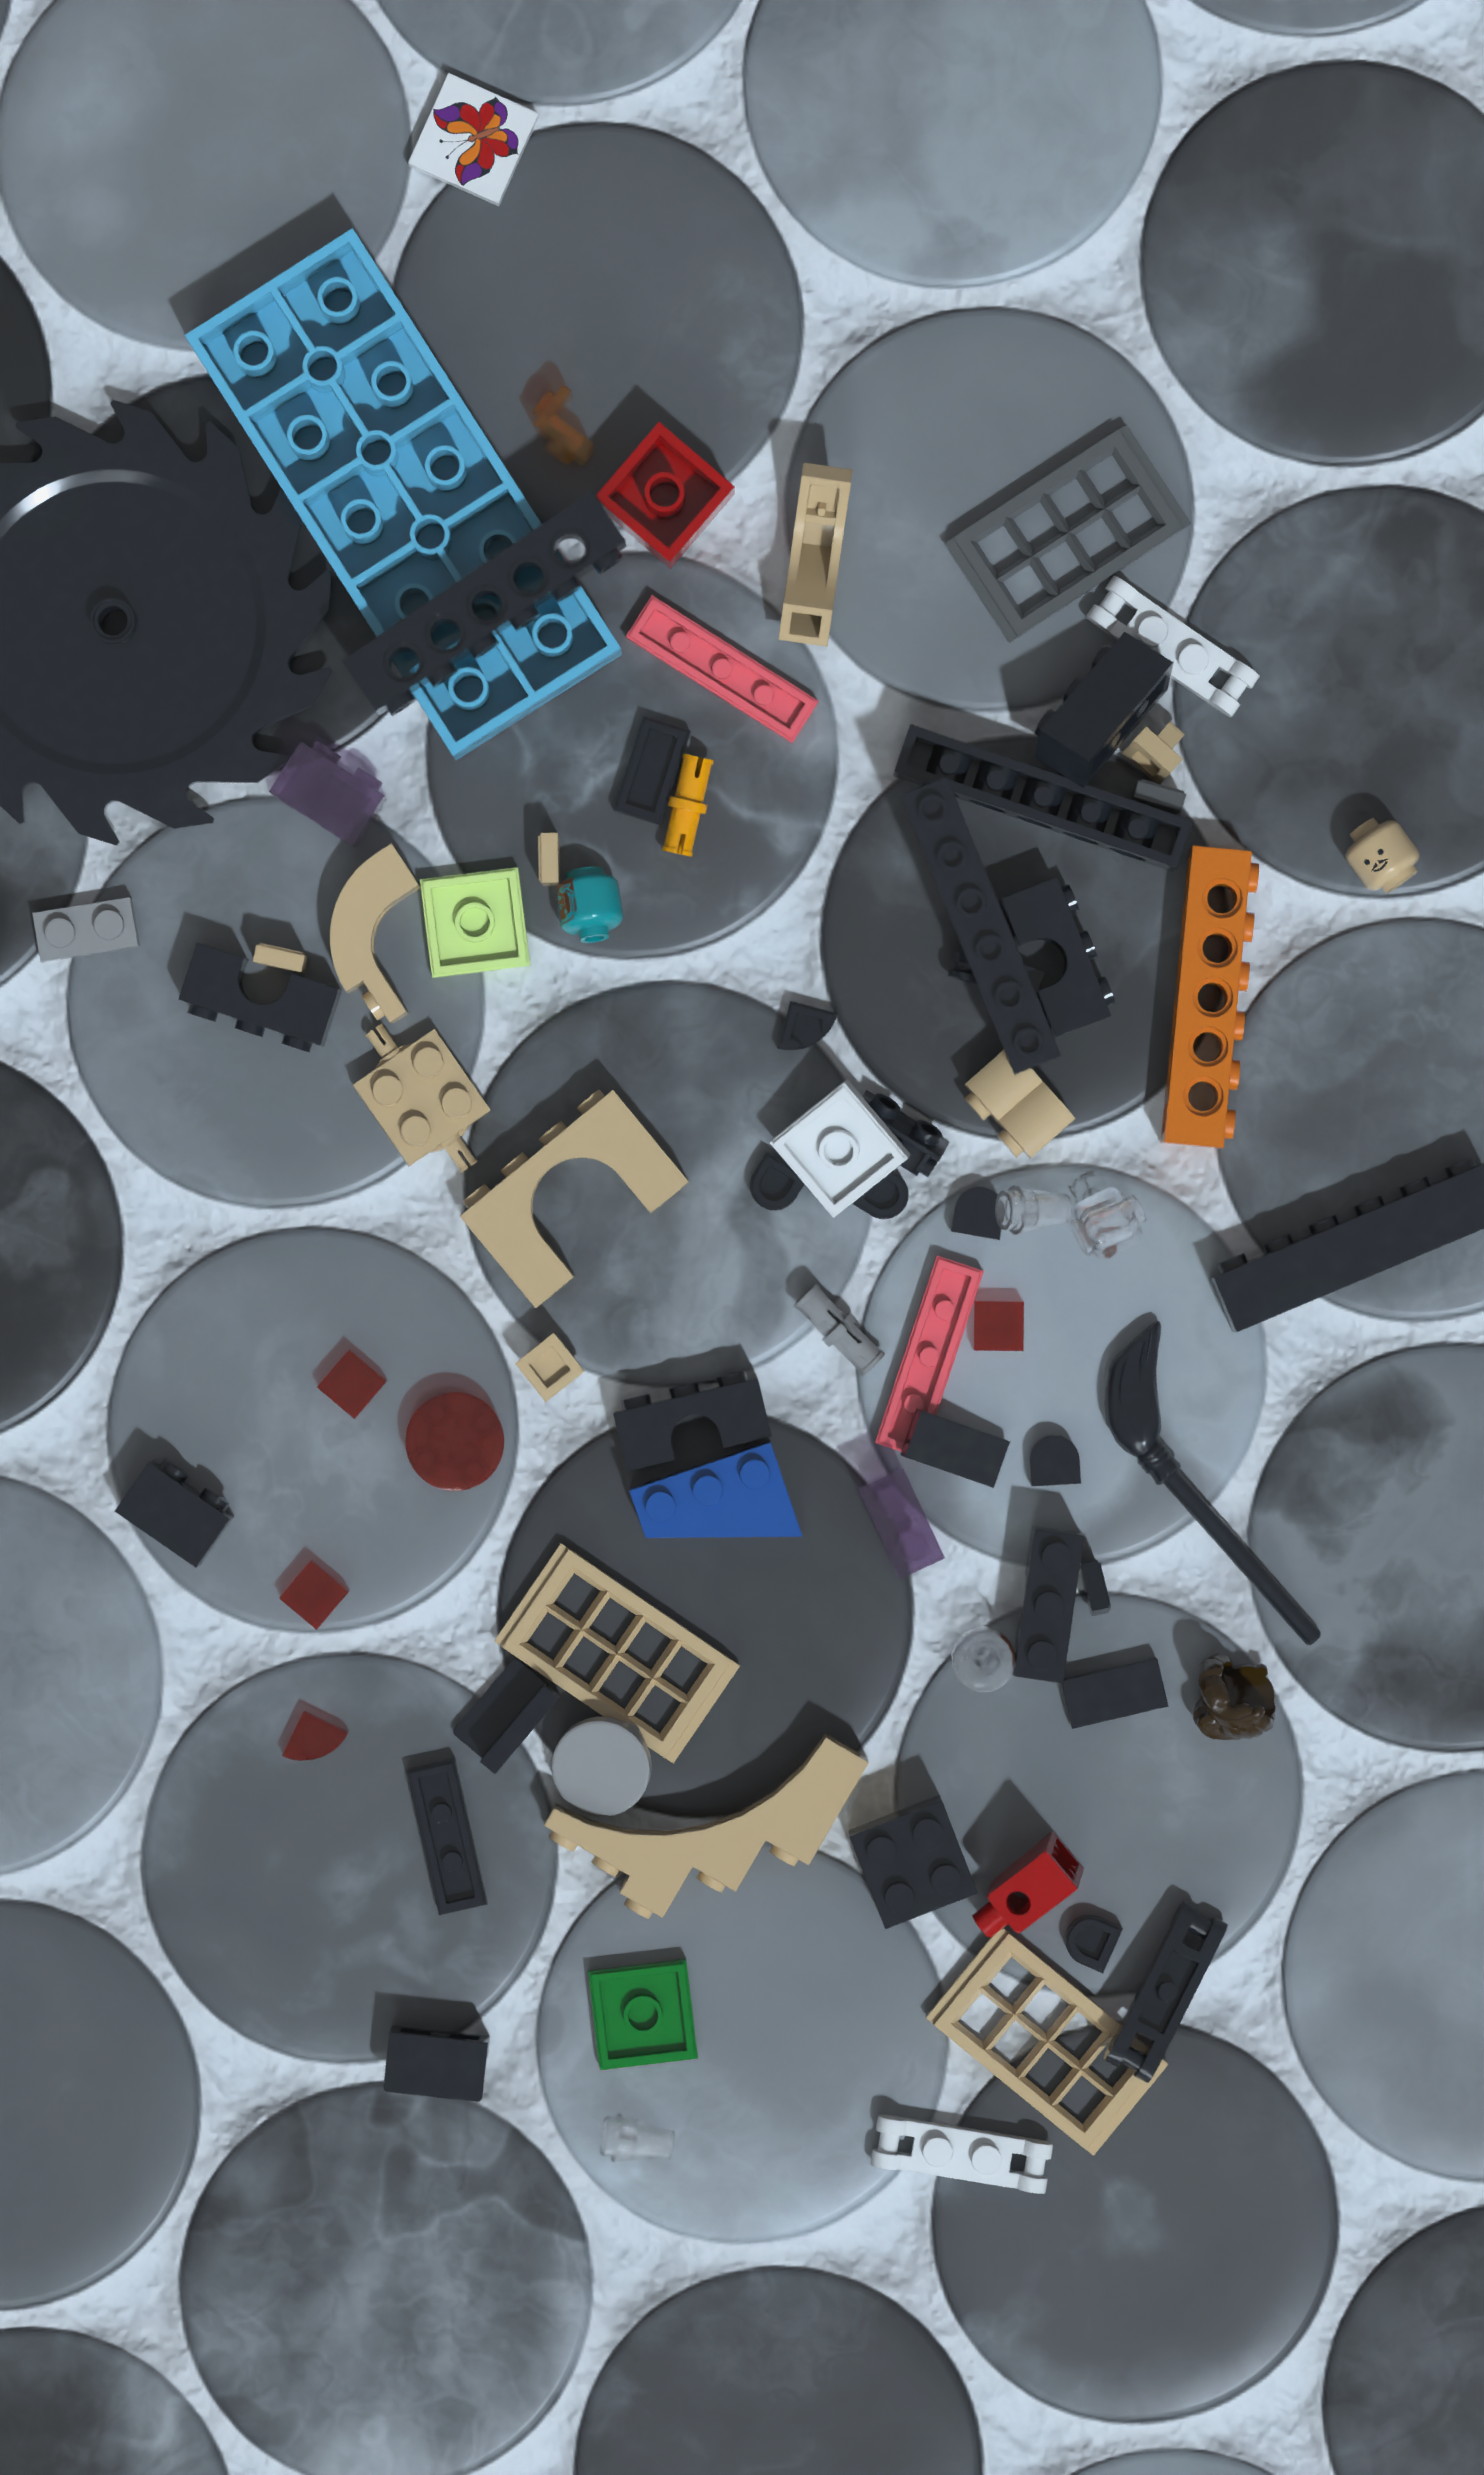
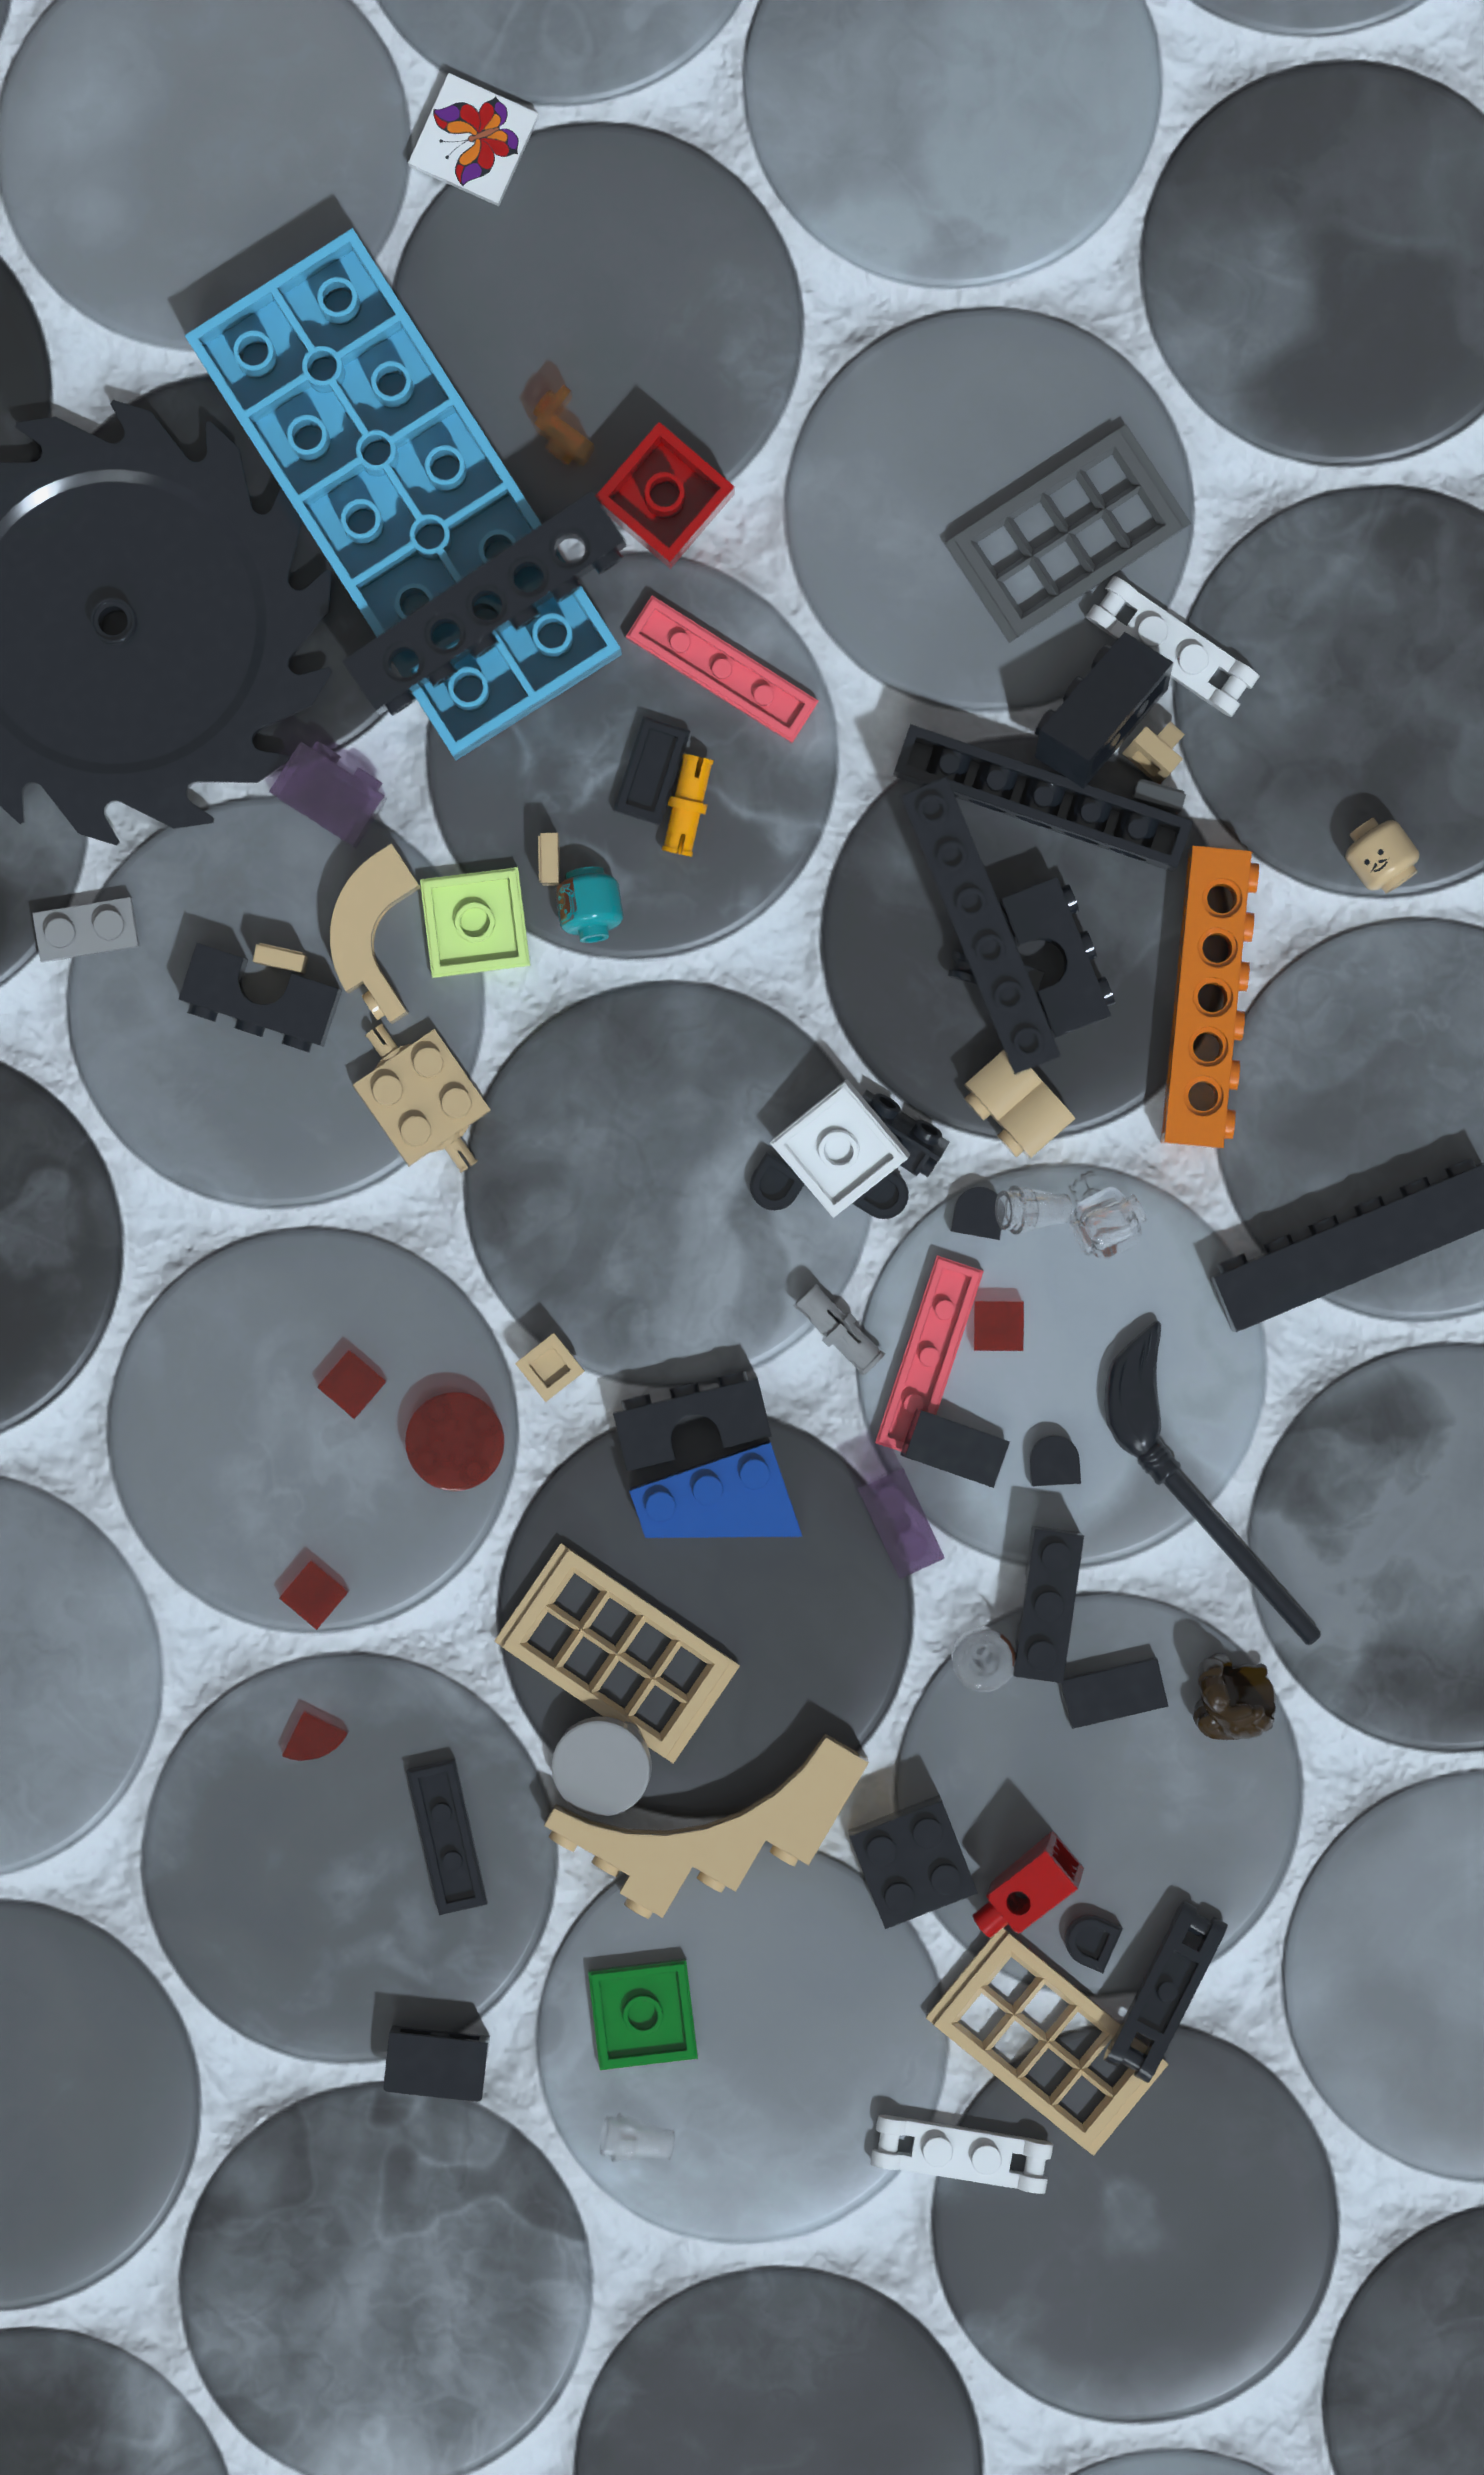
(175, 1511): black brick -> none
(505, 1216): tan arch -> none
(506, 1714): black panel -> none
(804, 1026): black tile -> none
(815, 554): tan arch -> none
(1095, 1588): black tile -> none

